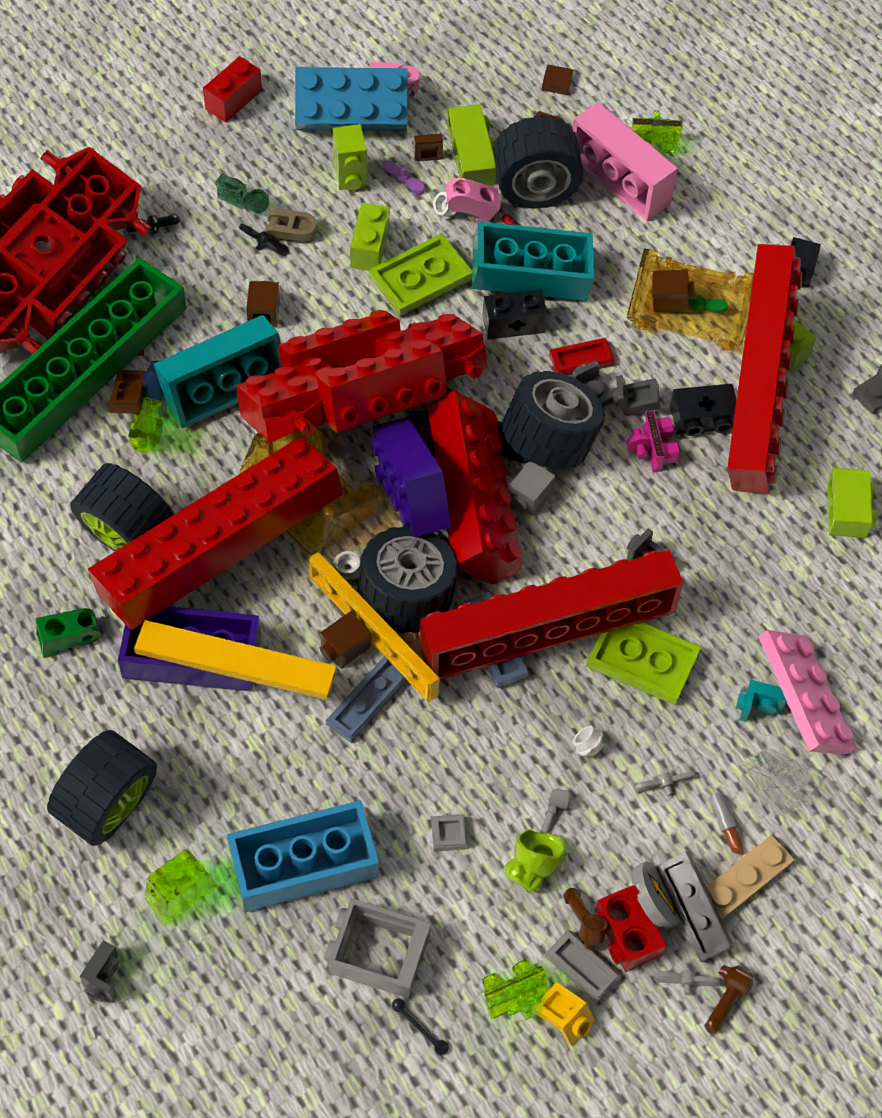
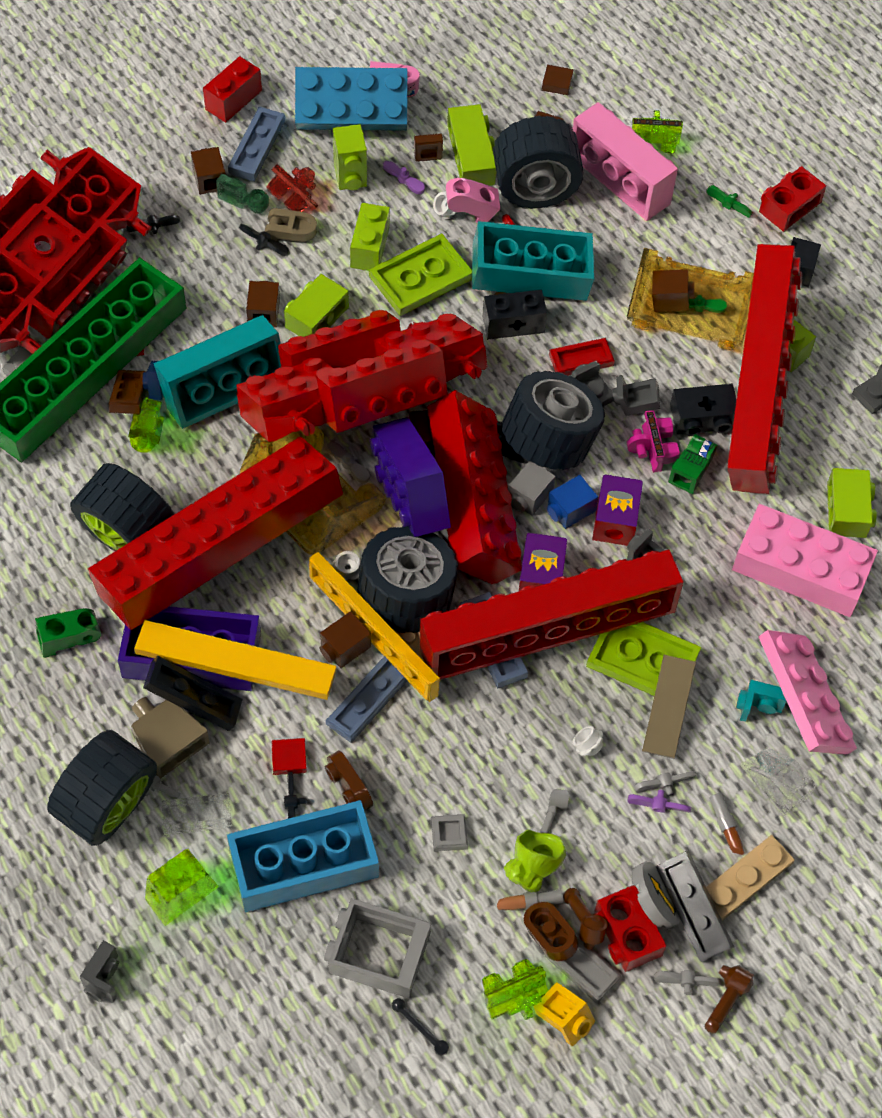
(167, 734): none -> dark tan torso
(193, 693): none -> black plate
(196, 814): none -> clear tile
(207, 168): none -> reddish brown brick
(256, 144): none -> sand blue plate
(284, 182): none -> clear red hips
(289, 756): none -> red tile
(291, 801): none -> black piece
(316, 306): none -> lime brick
(341, 770): none -> reddish brown plate
(529, 898): none -> piece
(542, 559): none -> dark purple piece
(553, 933): none -> reddish brown plate
(572, 502): none -> blue brick
(617, 510): none -> piece
(658, 803): none -> medium lavender piece
(669, 706): none -> dark tan tile
(692, 463): none -> green leg
(728, 201): none -> green piece
(792, 198): none -> red brick
(804, 560): none -> bright pink brick

